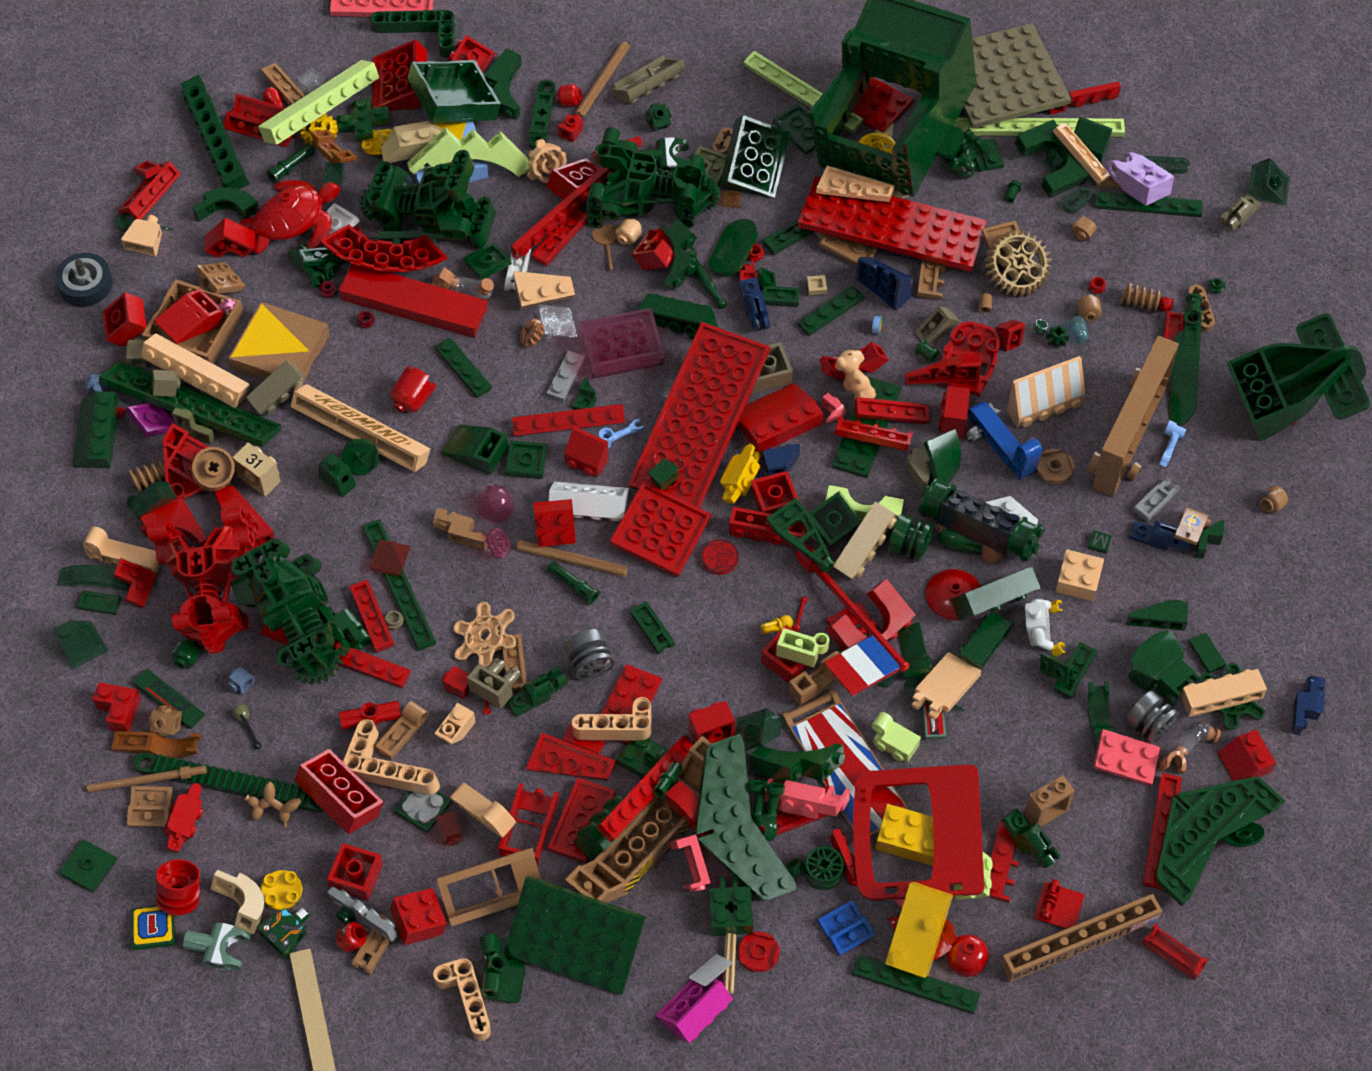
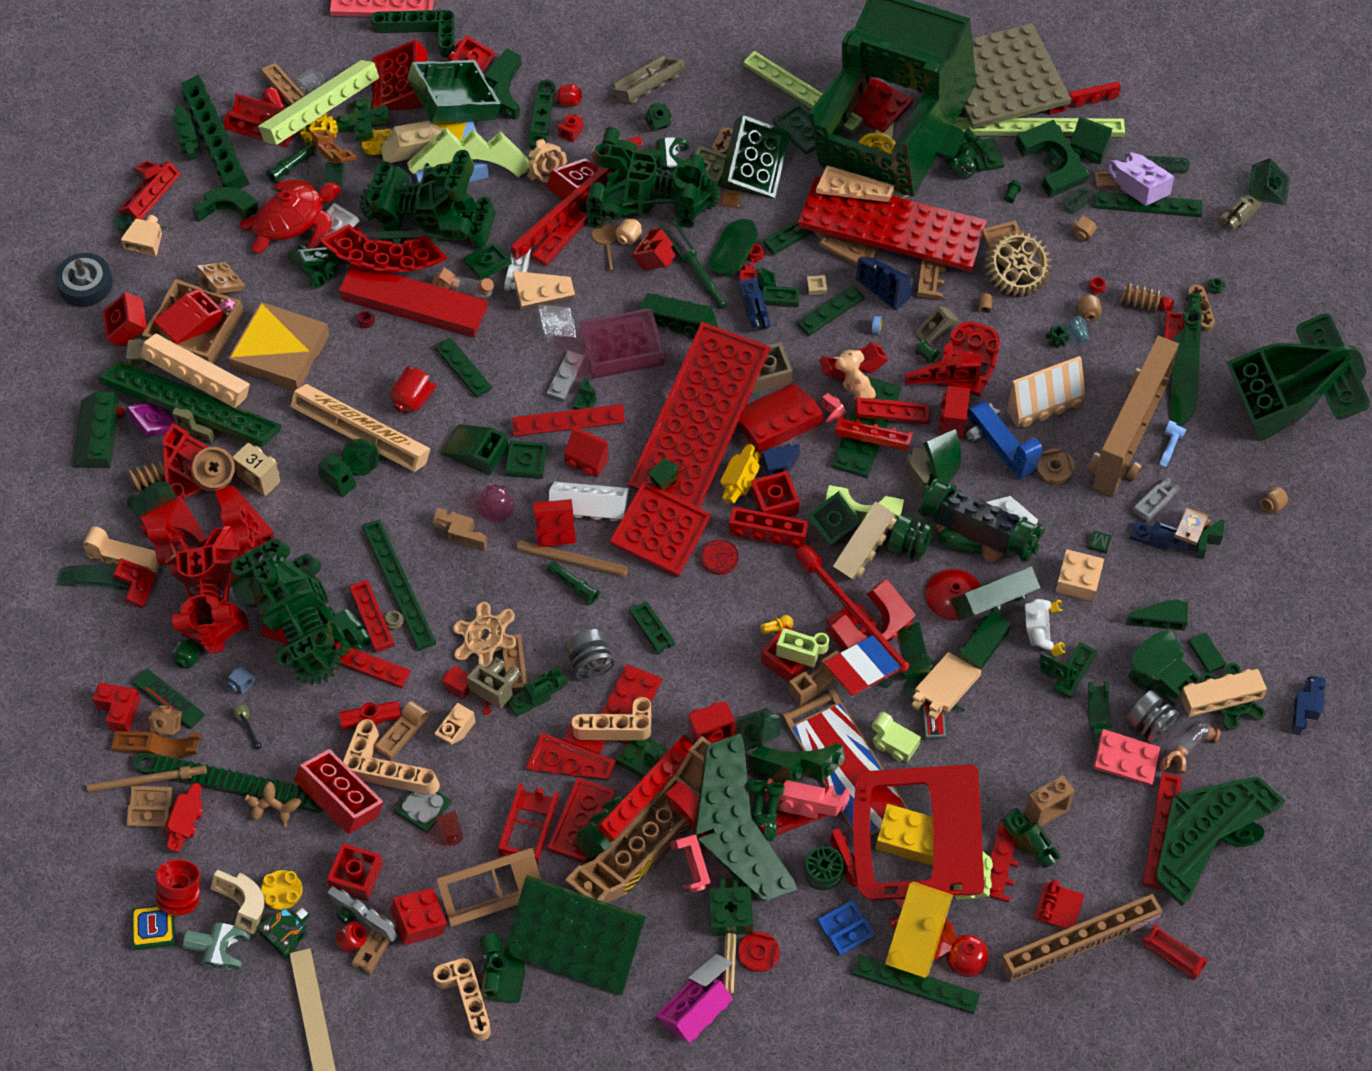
(79, 642): clear green slope -> none
(88, 865): dark green plate -> none
(93, 385): sand blue piece -> none
(99, 602): dark green tile -> none
(165, 383): dark tan brick -> none
(185, 132): none -> dark green hinge
(229, 237): red brick -> none
(276, 388): dark tan brick -> none
(328, 292): dark red plate -> none
(389, 557): clear red piece -> none
(489, 814): light nougat beam -> none
(504, 546): clear pink gear -> none
(537, 329): nougat gear -> none
(602, 79): medium nougat axle -> none
(608, 434): light blue brick -> none
(667, 779): dark green pin -> none
(683, 263): dark green arch -> none
(788, 516): dark green plate -> none
(795, 866): dark green tile -> none
(796, 627): red hinge -> none
(1010, 334): red slope -> none
(1040, 326): clear green hinge -> none
(1081, 153): light nougat tile -> none
(1247, 757): red slope -> none

